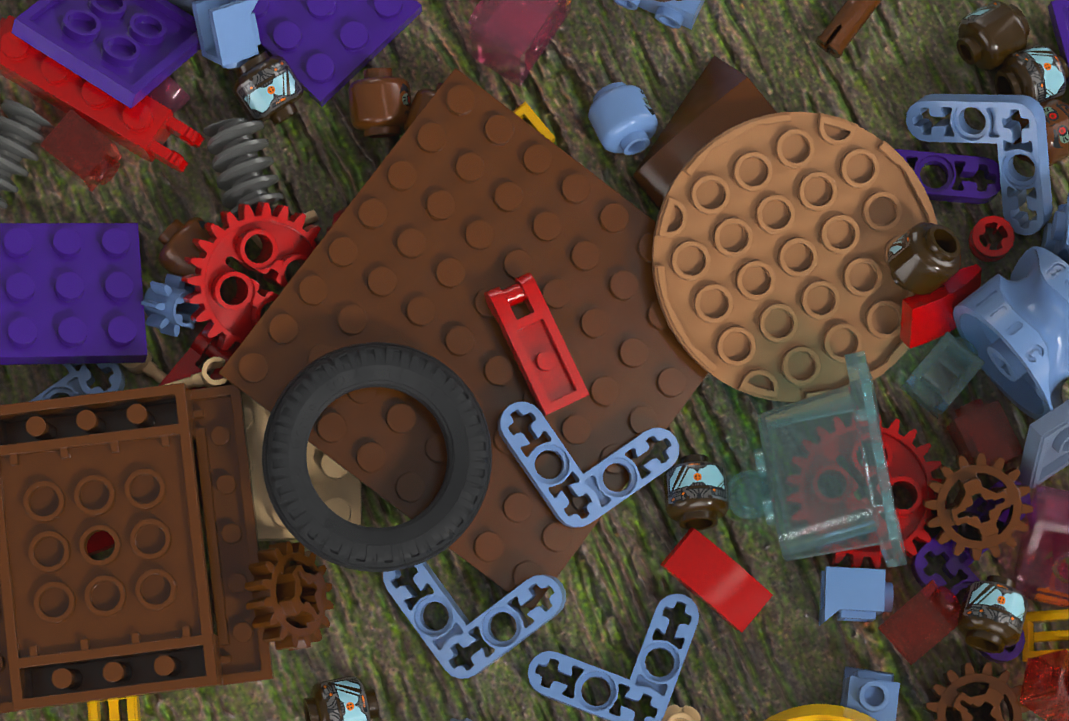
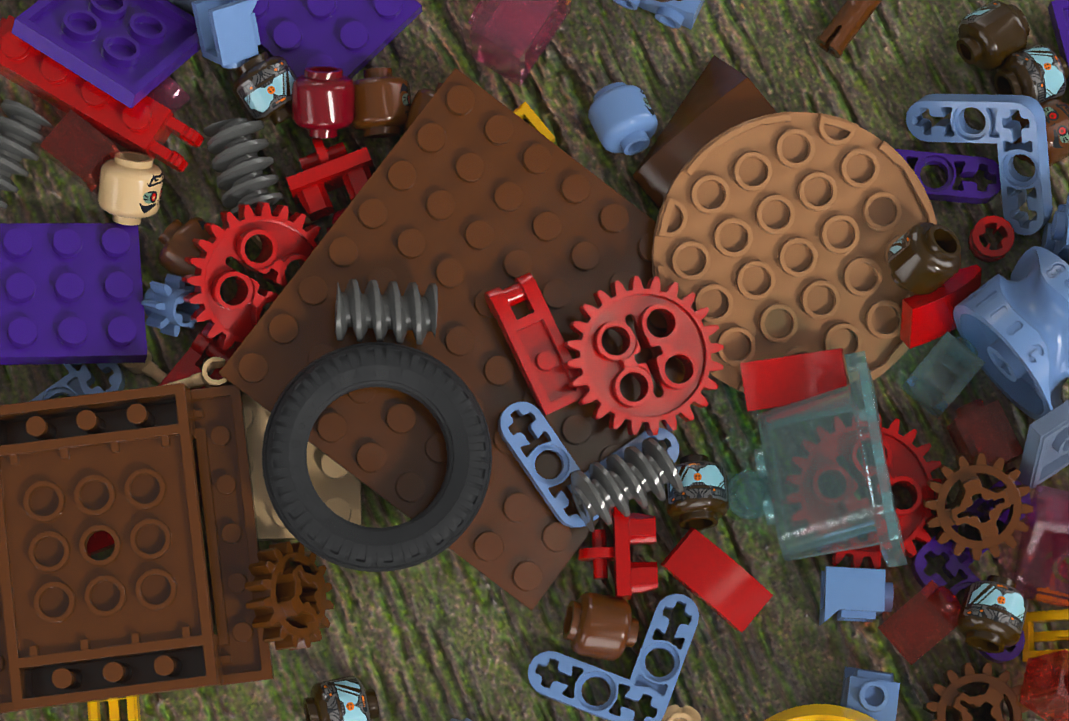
(130, 187): none -> tan head
(323, 101): none -> dark red head
(327, 171): none -> red hips
(386, 311): none -> dark grey piece
(460, 629): medium blue beam -> none
(600, 626): none -> reddish brown head
(624, 481): none -> dark grey piece
(628, 575): none -> red hips
(684, 339): none -> red gear
(792, 378): none -> red slope

